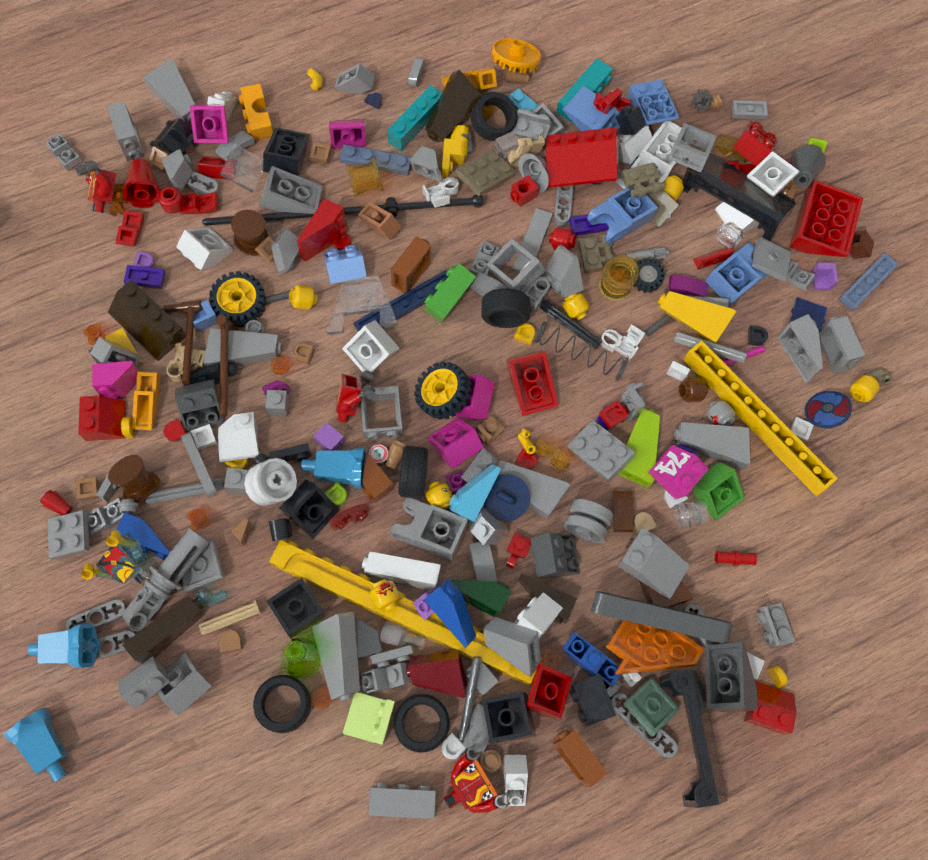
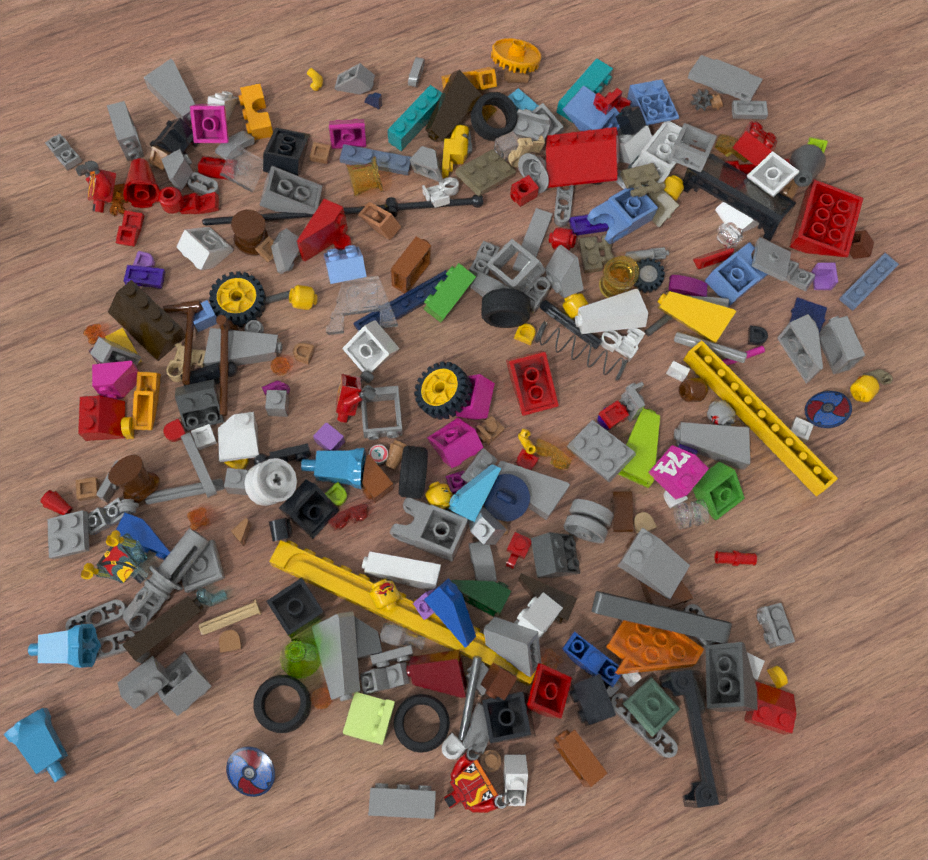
(250, 771): none -> shield
(498, 682): none -> copper brick
(613, 313): none -> white slope
(725, 78): none -> light grey piece

